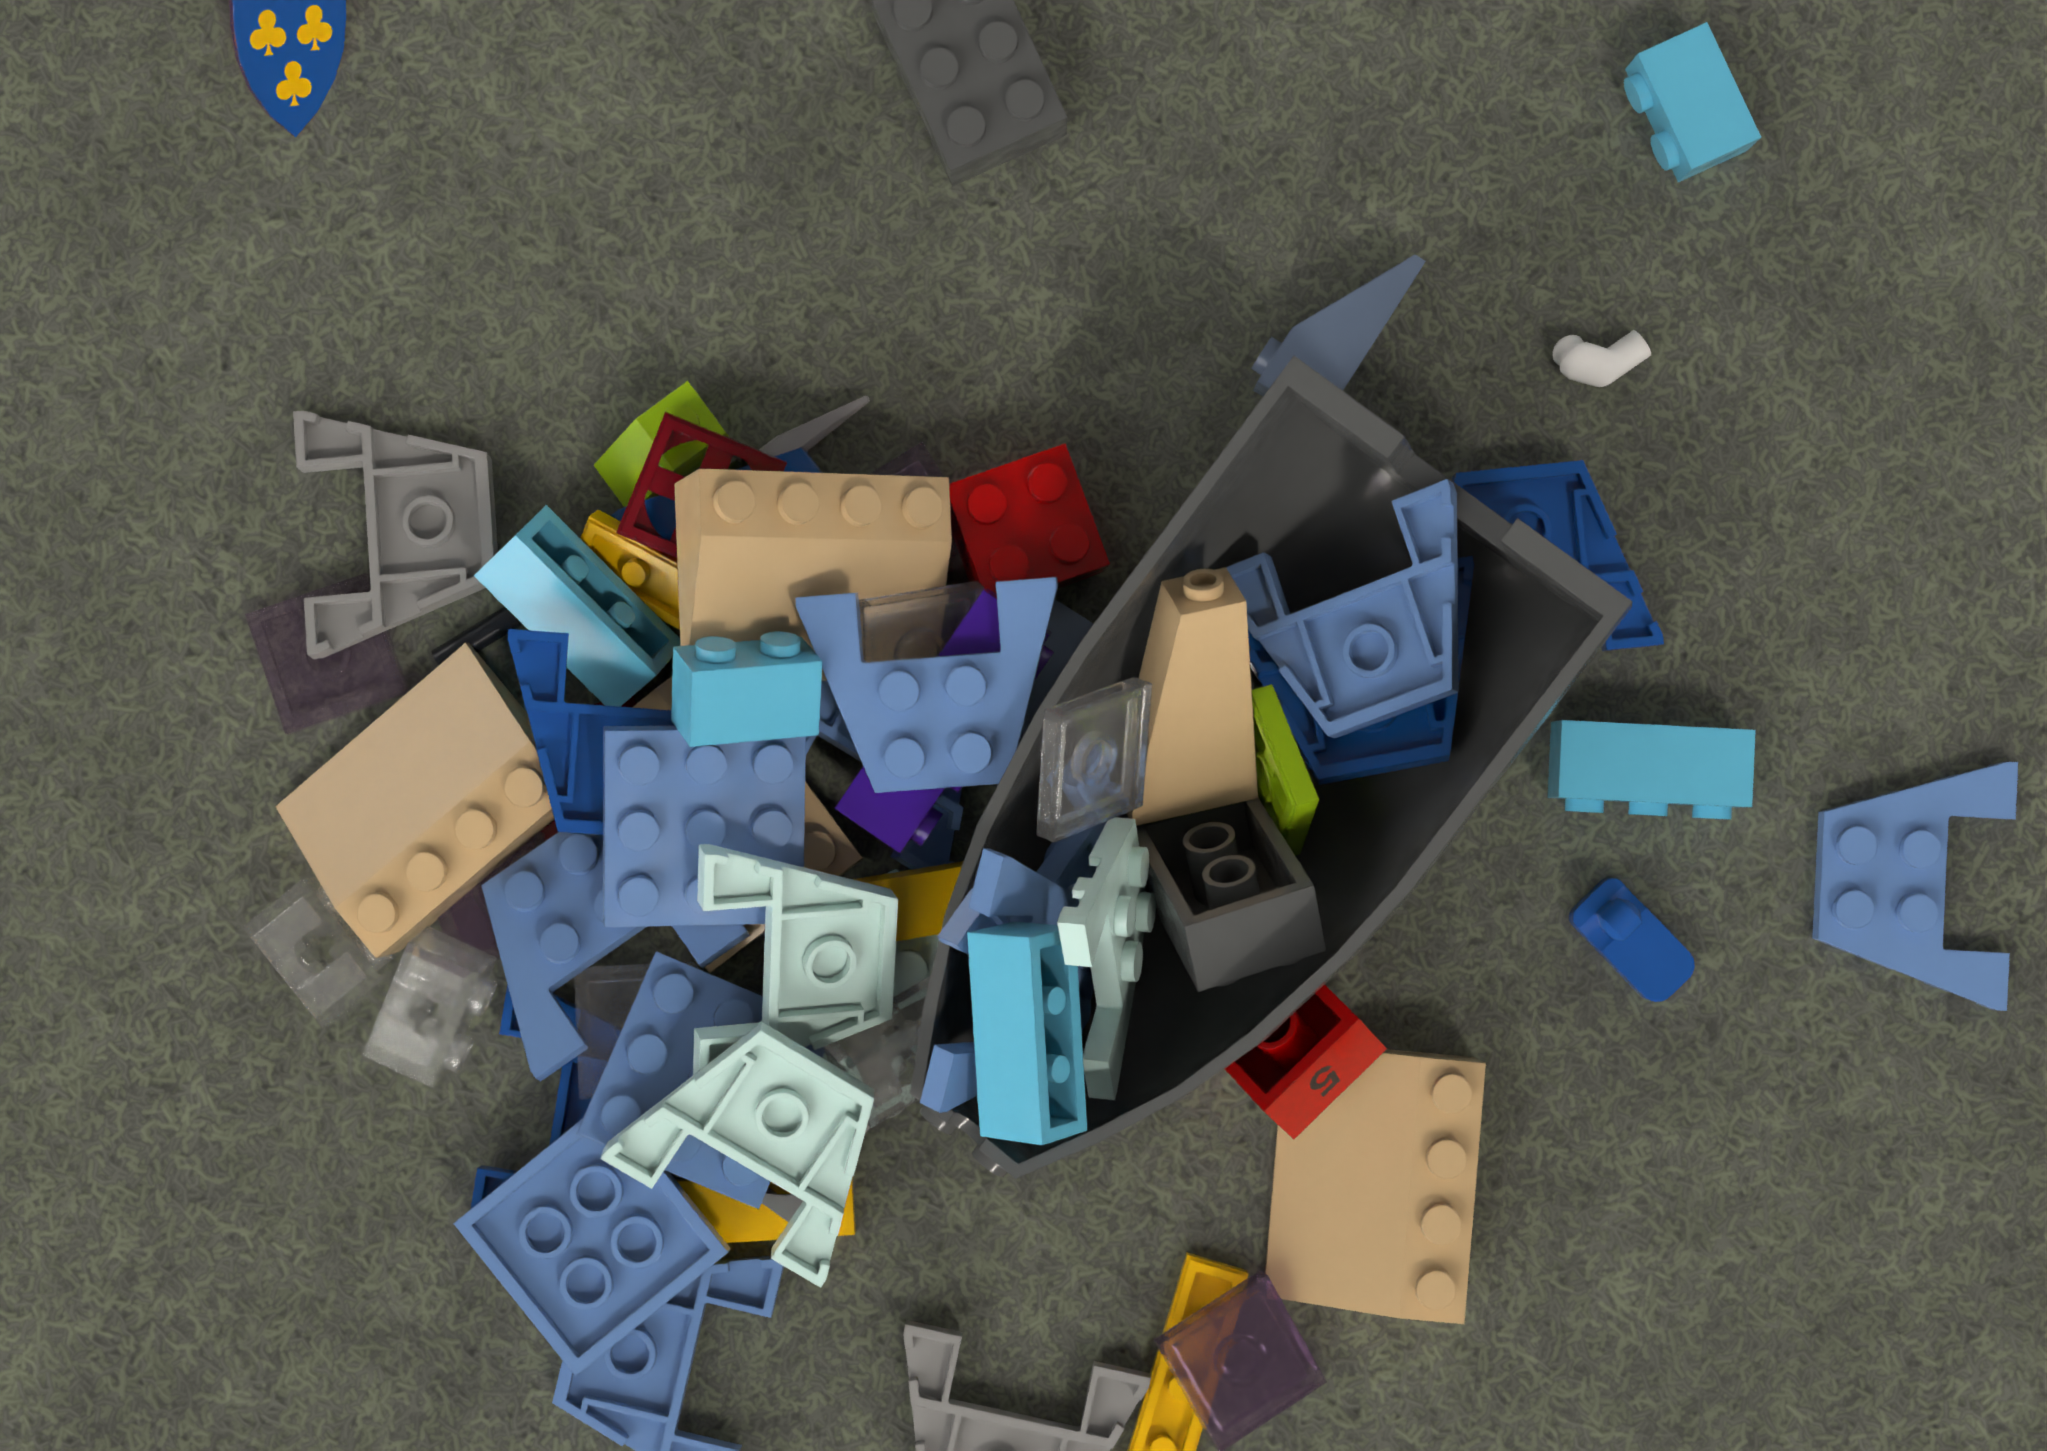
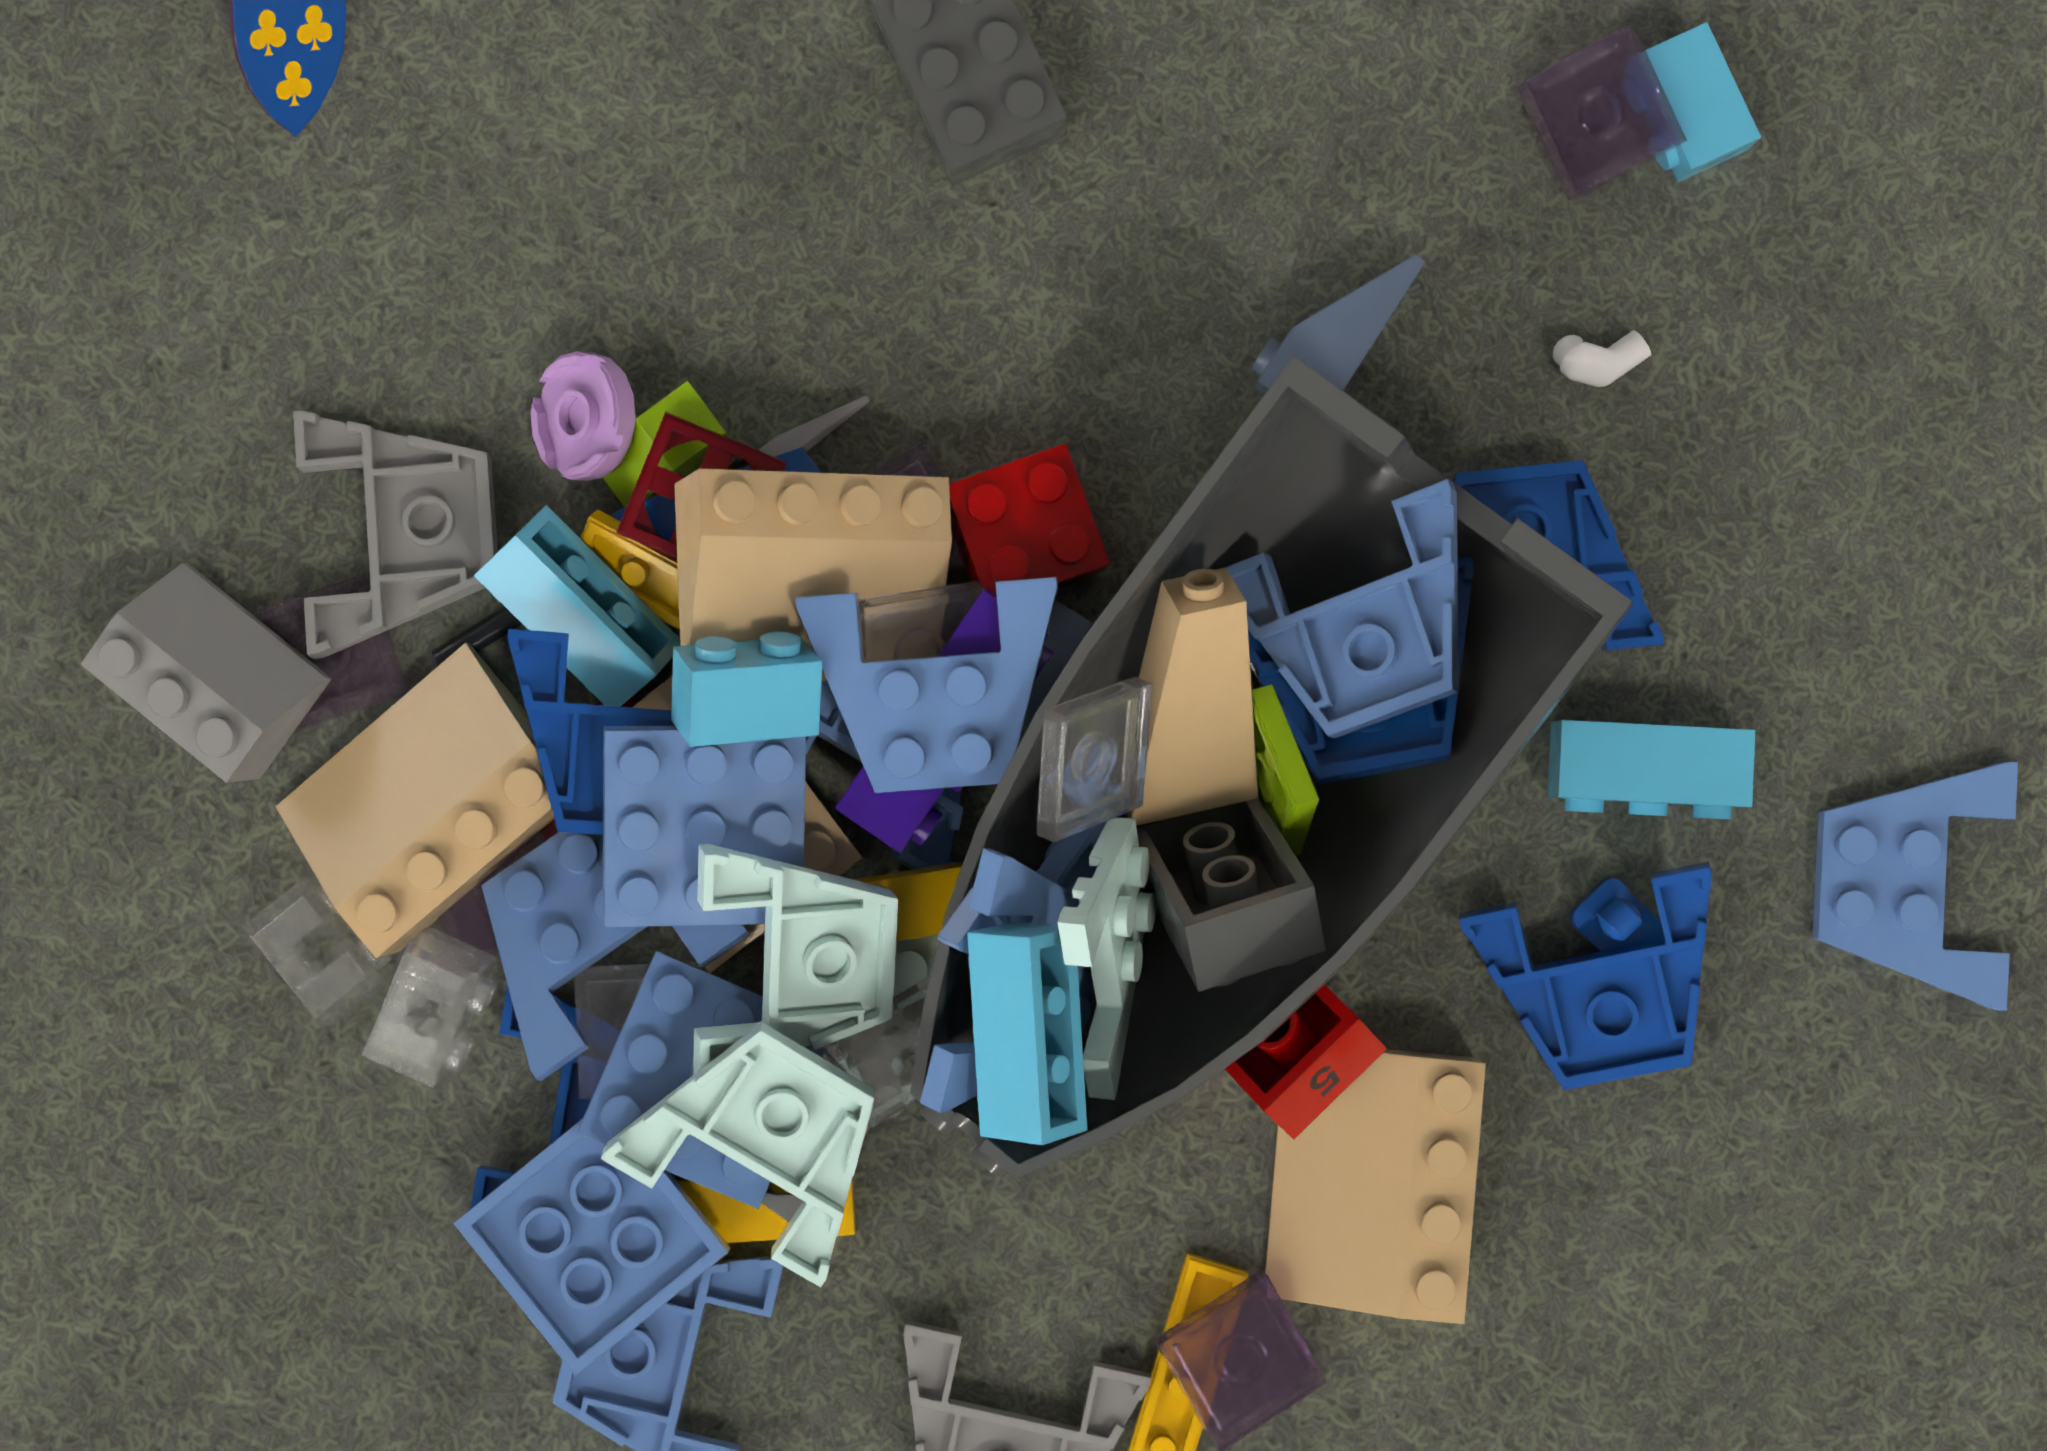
(207, 673): none -> light grey slope
(583, 416): none -> lavender tile
(1601, 112): none -> clear purple tile
(1612, 1008): none -> blue wing

